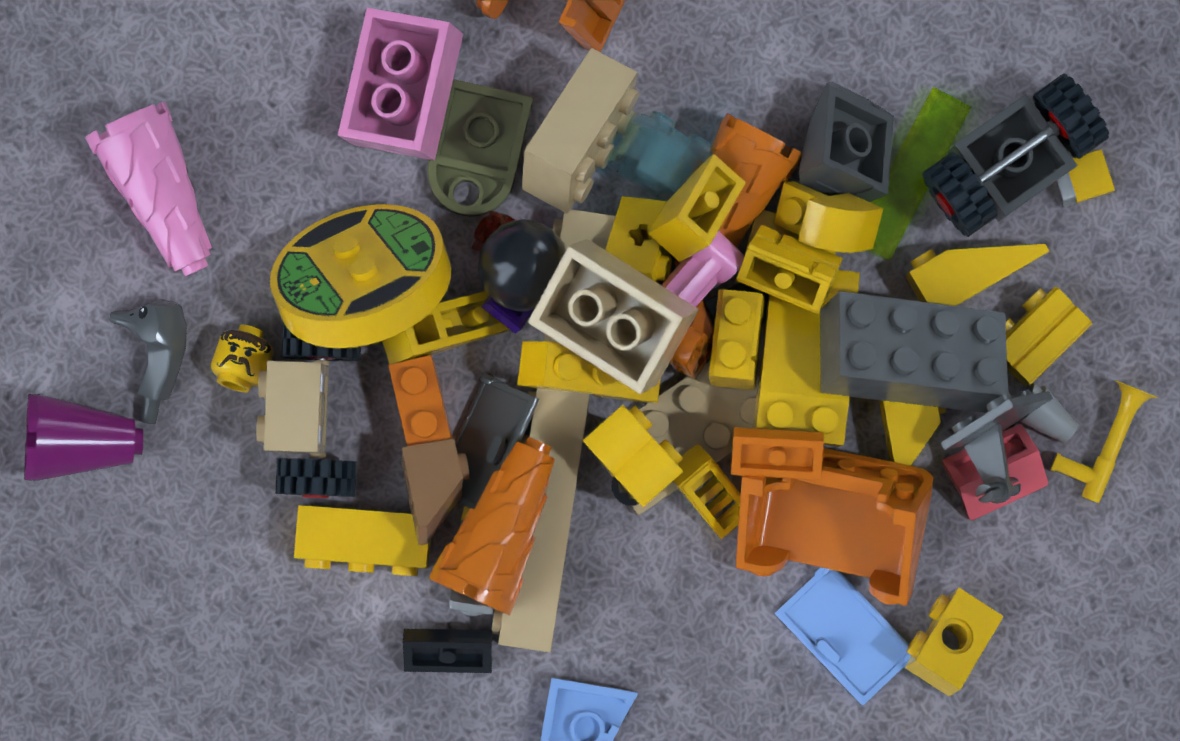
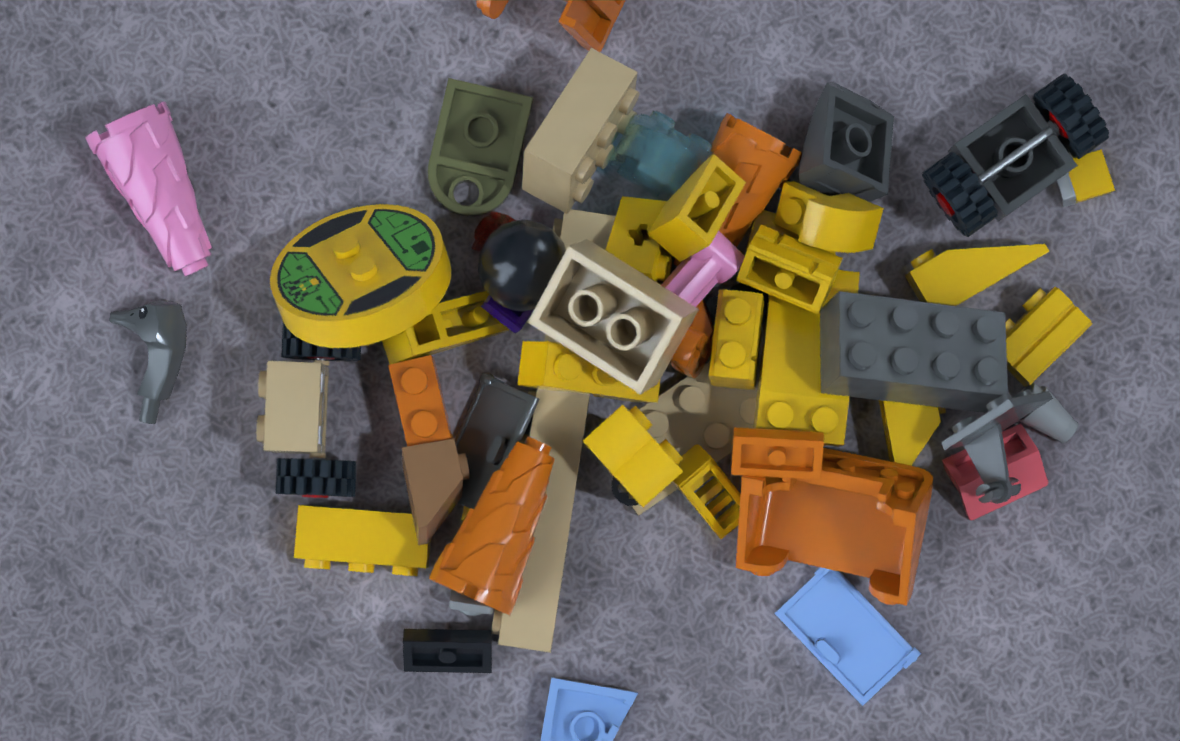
(75, 439): magenta cone -> none
(240, 358): yellow head -> none
(400, 83): bright pink brick -> none
(923, 146): clear neon green tile -> none
(970, 622): yellow brick -> none
(1098, 476): yellow piece -> none

